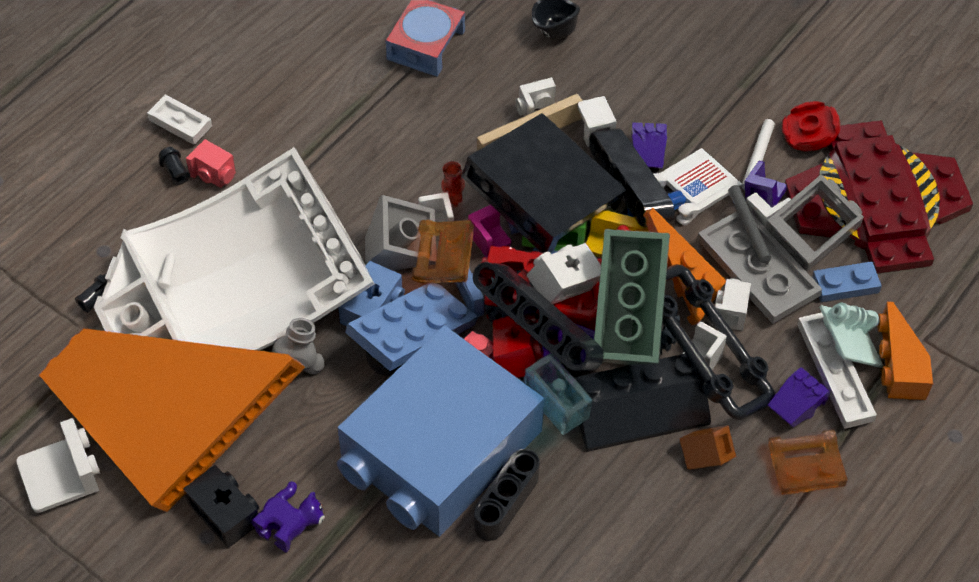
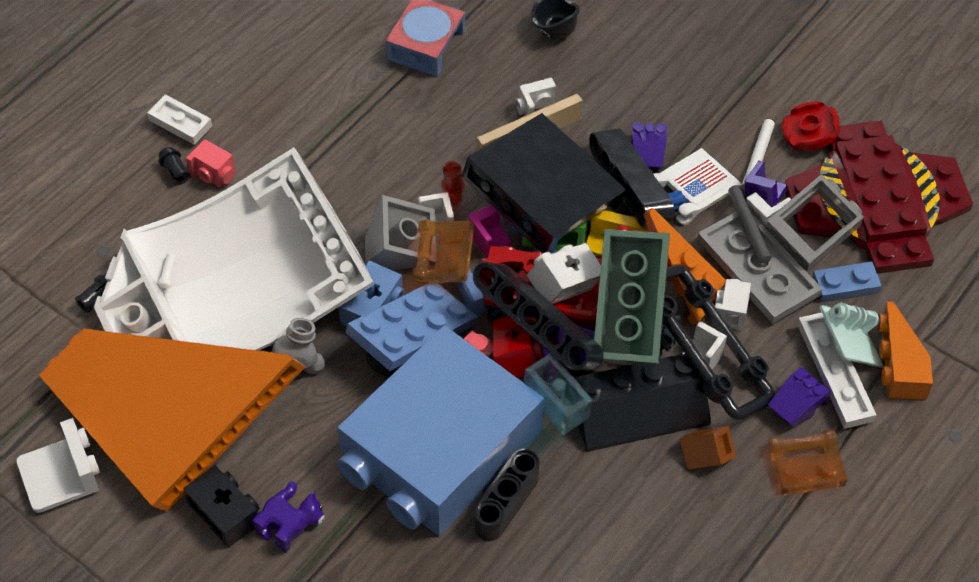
(596, 116): white panel -> none

